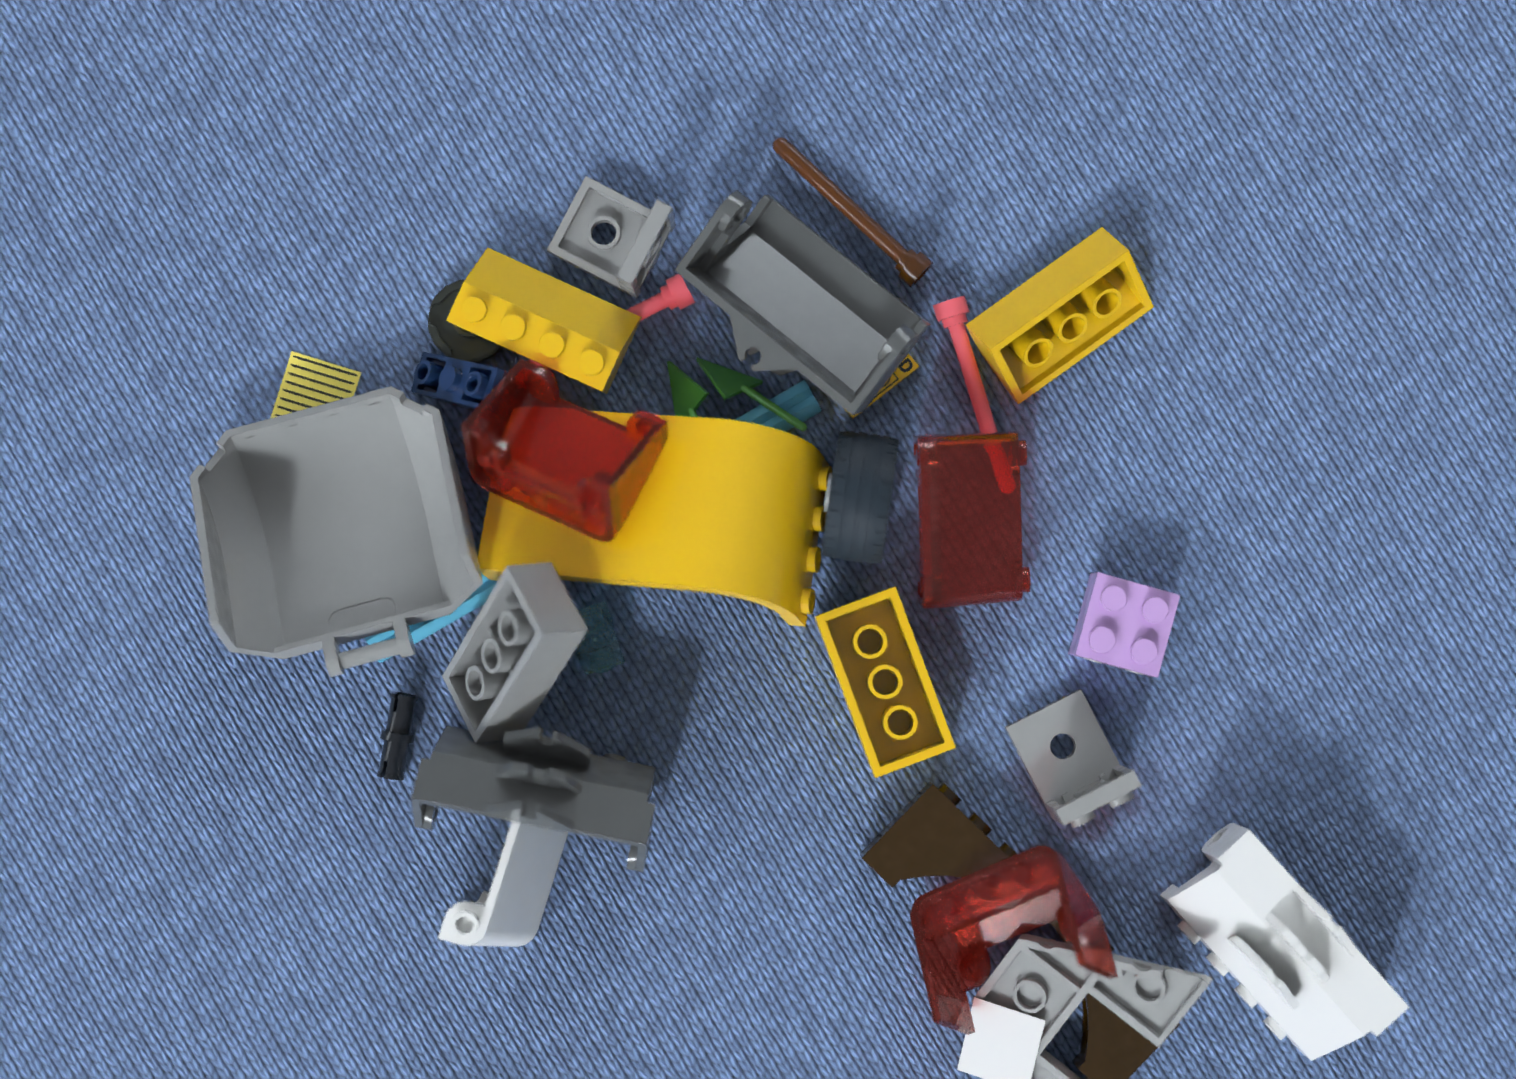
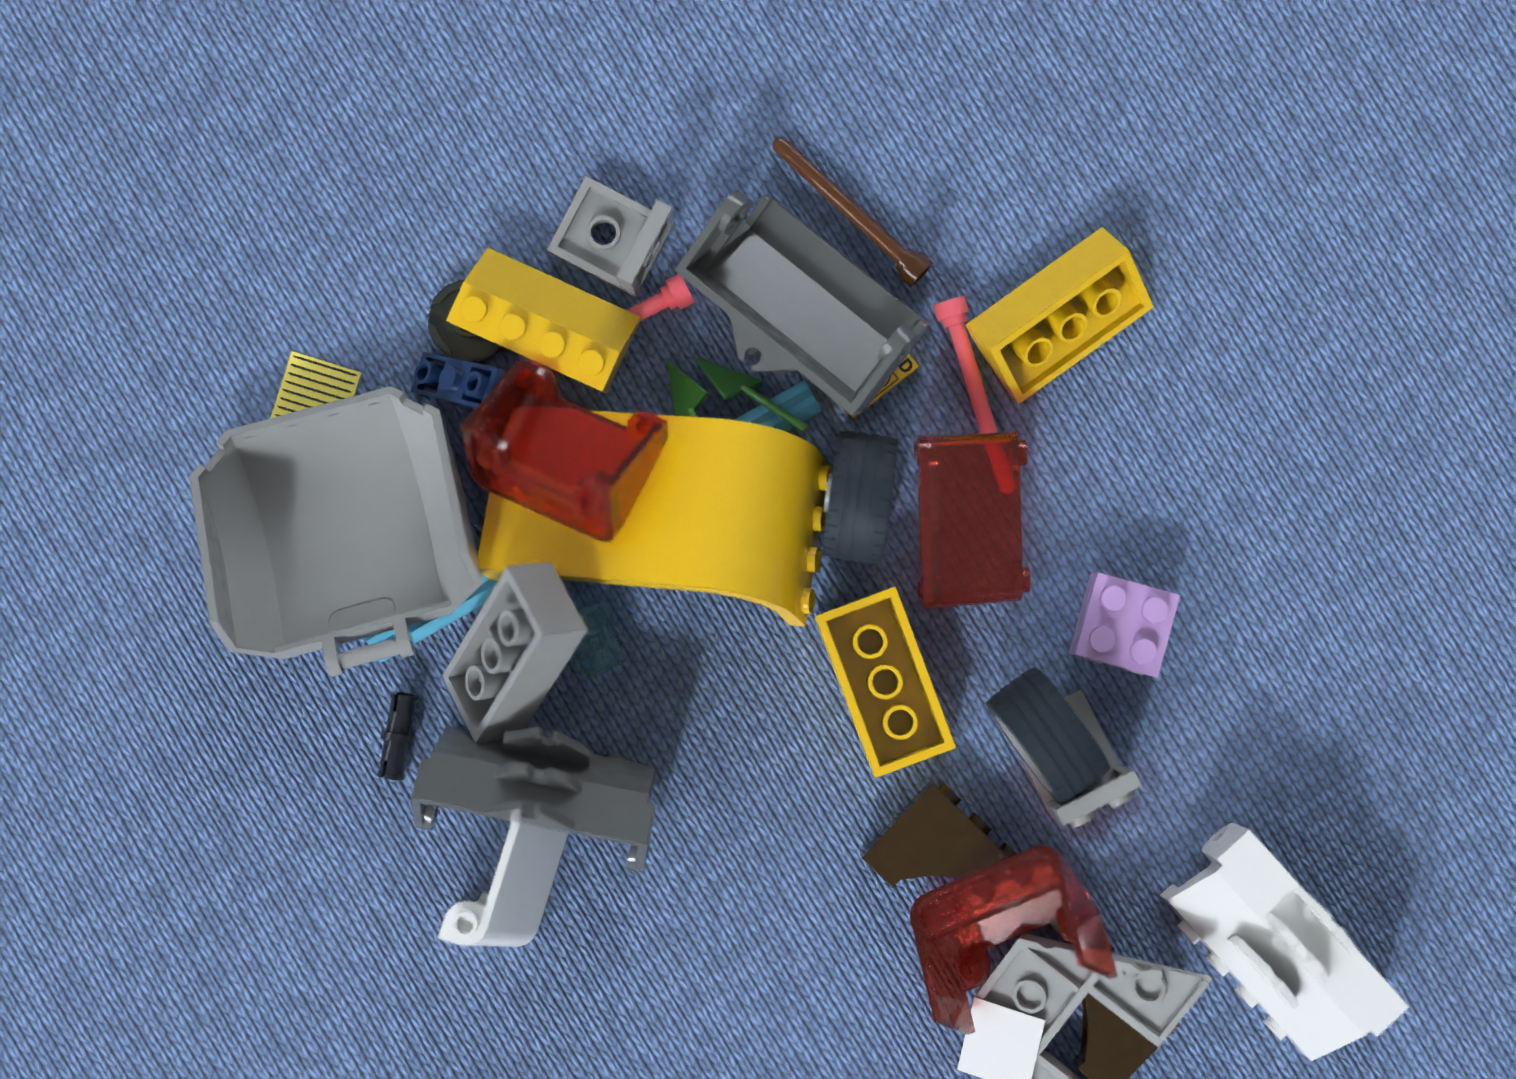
(1048, 735): none -> black wheel

